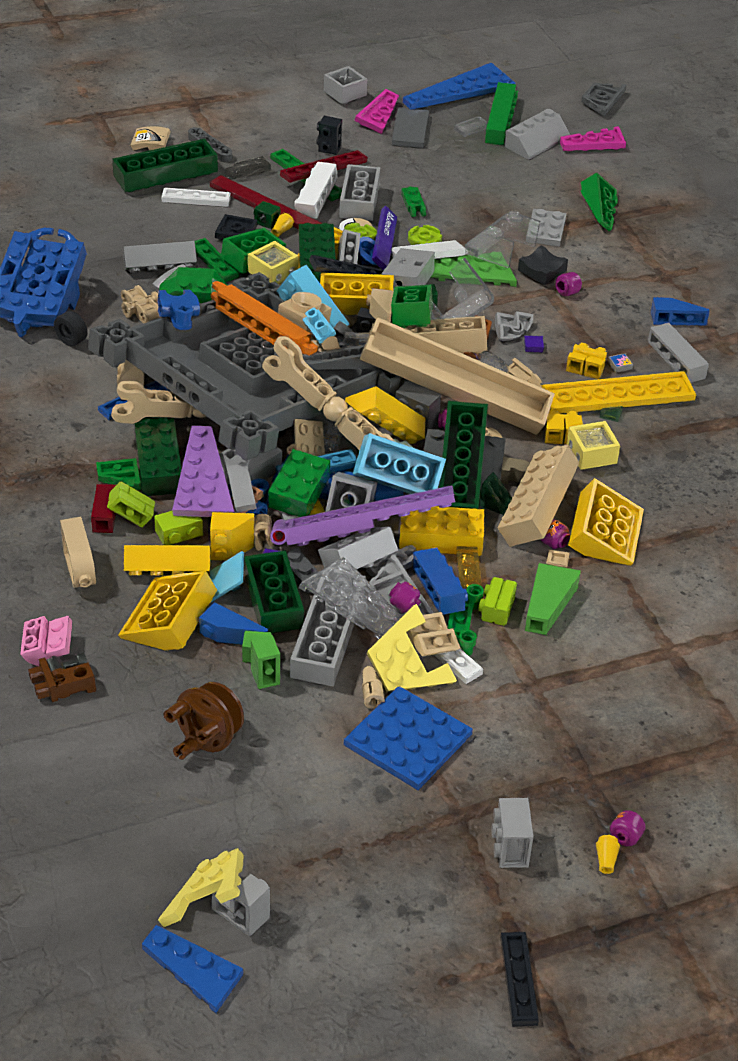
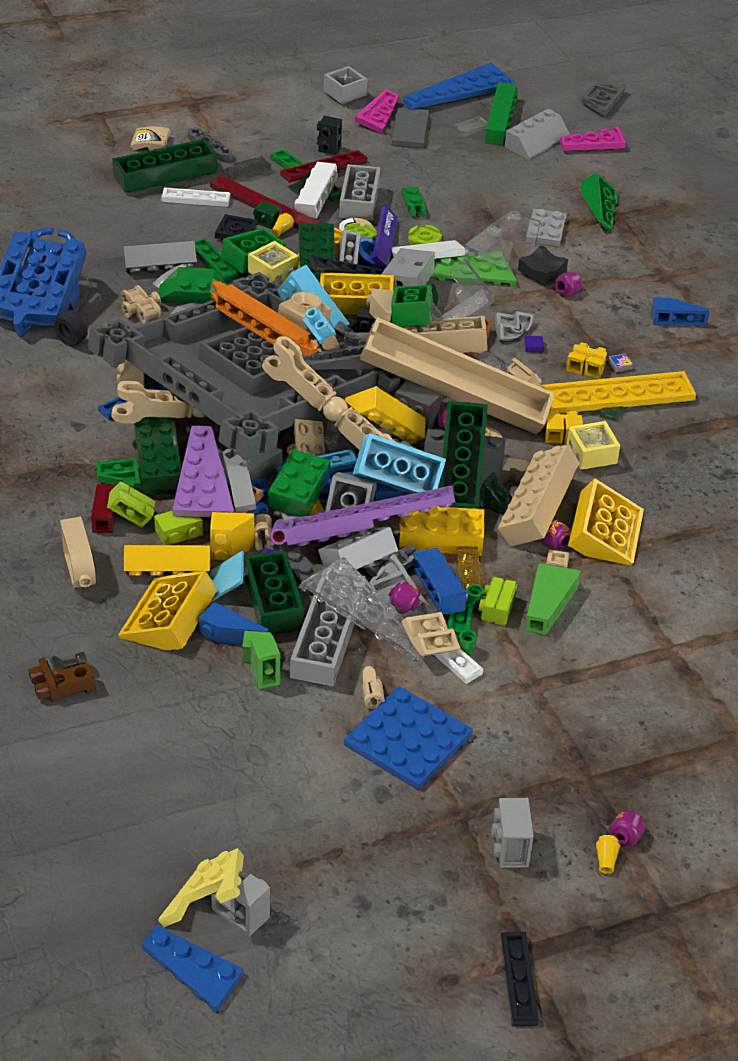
(45, 638): bright pink brick -> none
(178, 308): blue piece -> none
(206, 718): reddish brown piece -> none
(399, 662): light yellow wing -> none
(677, 352): light grey brick -> none

